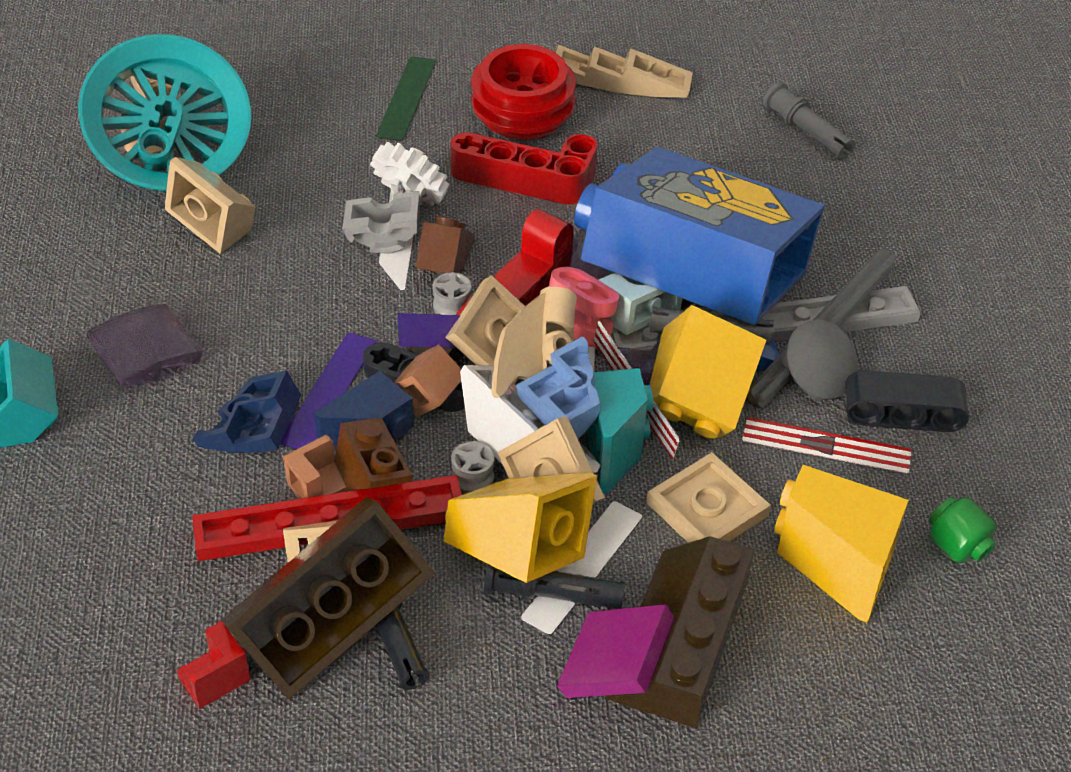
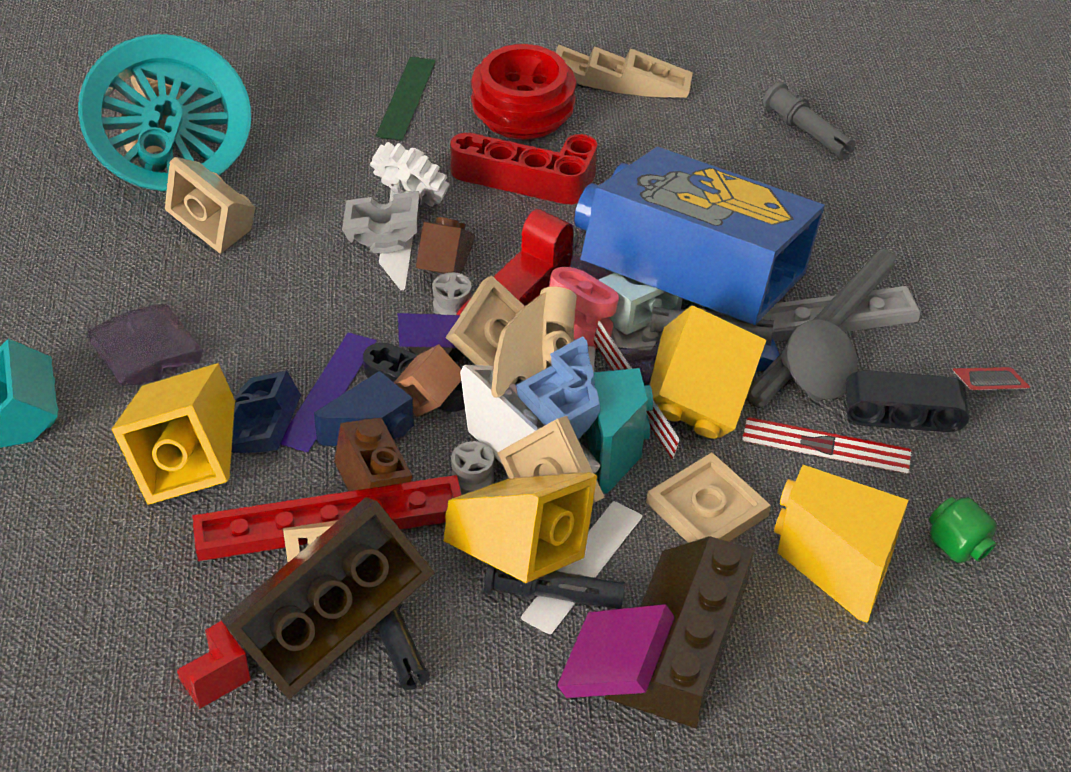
(179, 433): none -> yellow slope
(312, 469): nougat panel -> none
(990, 378): none -> sticker

